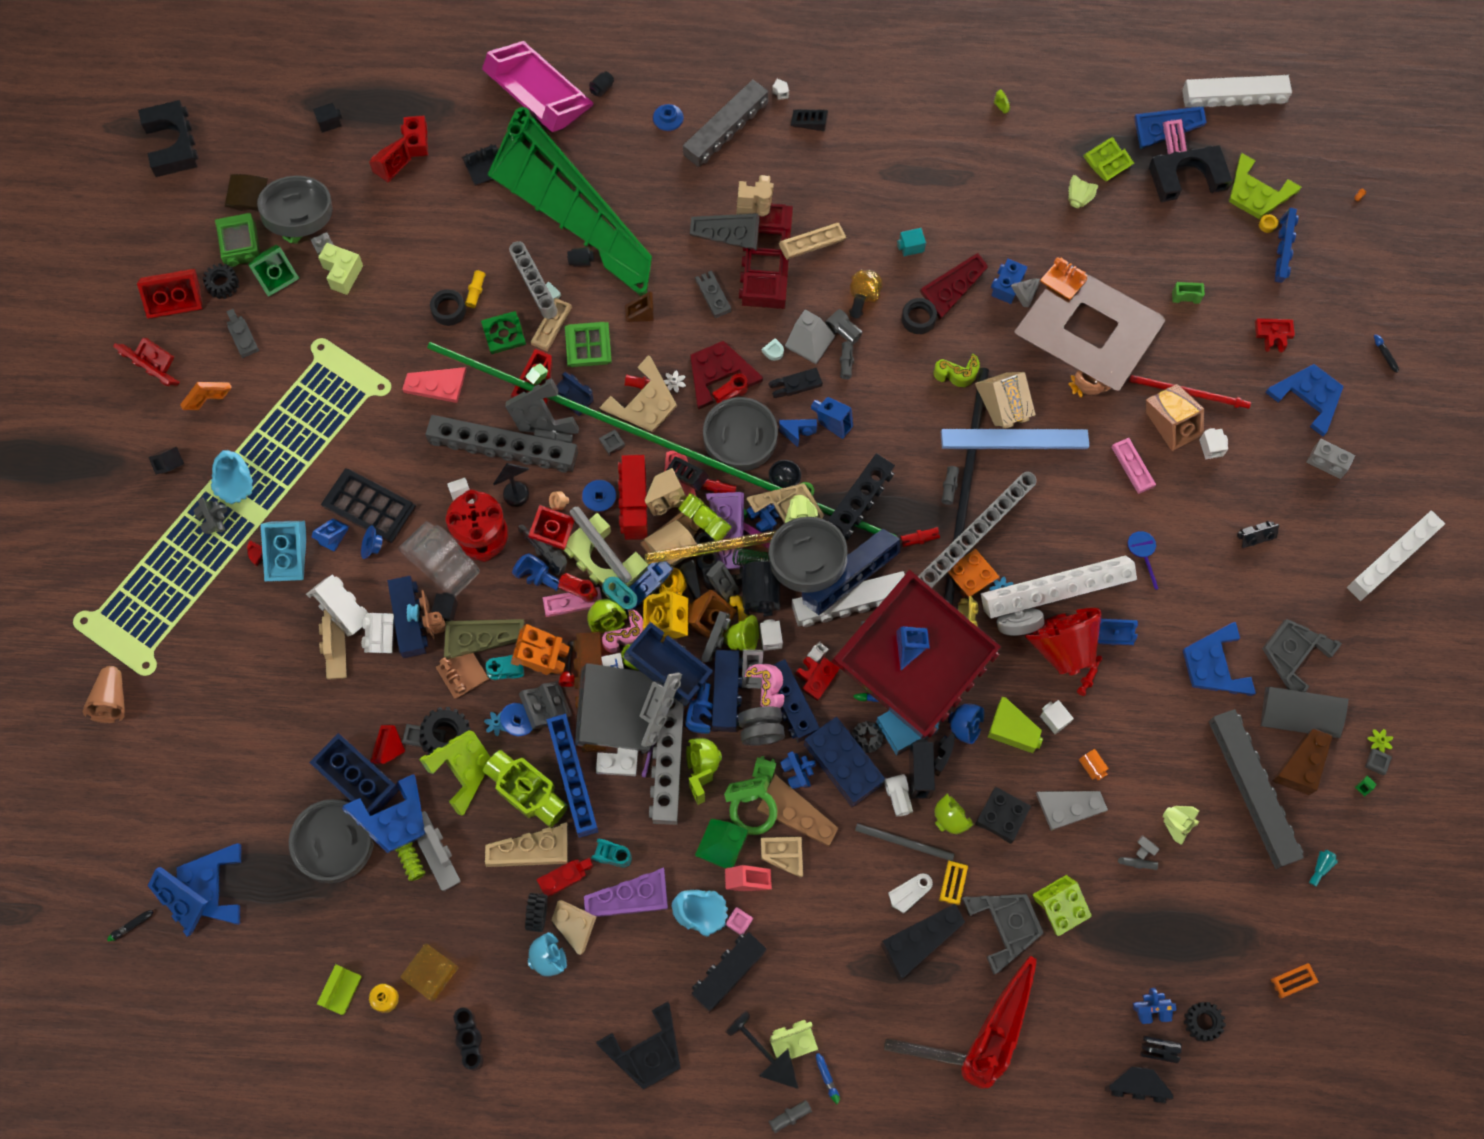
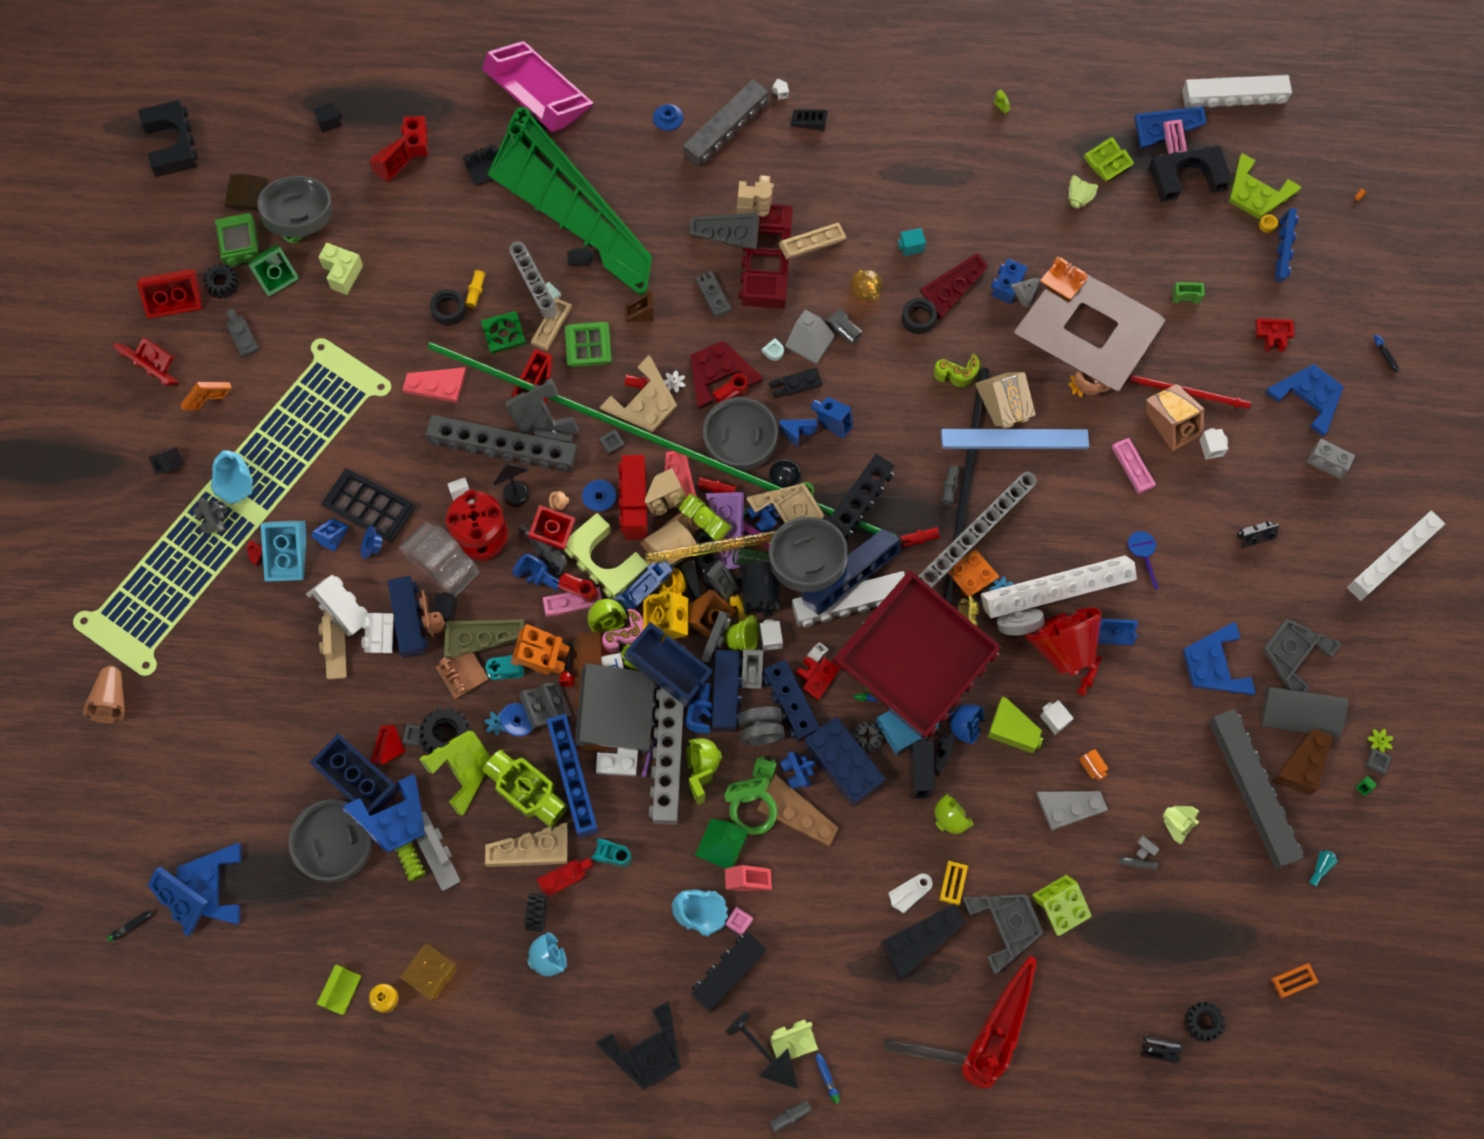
(320, 241): light grey tile -> none
(413, 613): medium azure bush -> none
(474, 1047): black piece -> none
(537, 374): piece -> none
(571, 389): dark blue bracket -> none
(573, 924): tan wing -> none
(600, 545): light grey axle -> none
(601, 84): black brick -> none
(619, 592): teal plate -> none
(633, 896): medium lavender wing -> none
(657, 705): light grey bracket -> none
(696, 480): black slope -> none
(771, 683): bright pink animal -> none
(783, 853): tan wing -> none
(800, 507): yellowish green brick -> none
(846, 360): dark grey pin -> none
(857, 307): black pin -> none
(898, 790): white piece -> none
(904, 842): dark grey piece -> none
(911, 643): blue slope -> none
(1003, 815): black brick -> none
(1140, 1084): black slope -> none
(1154, 1003): blue hips -> none

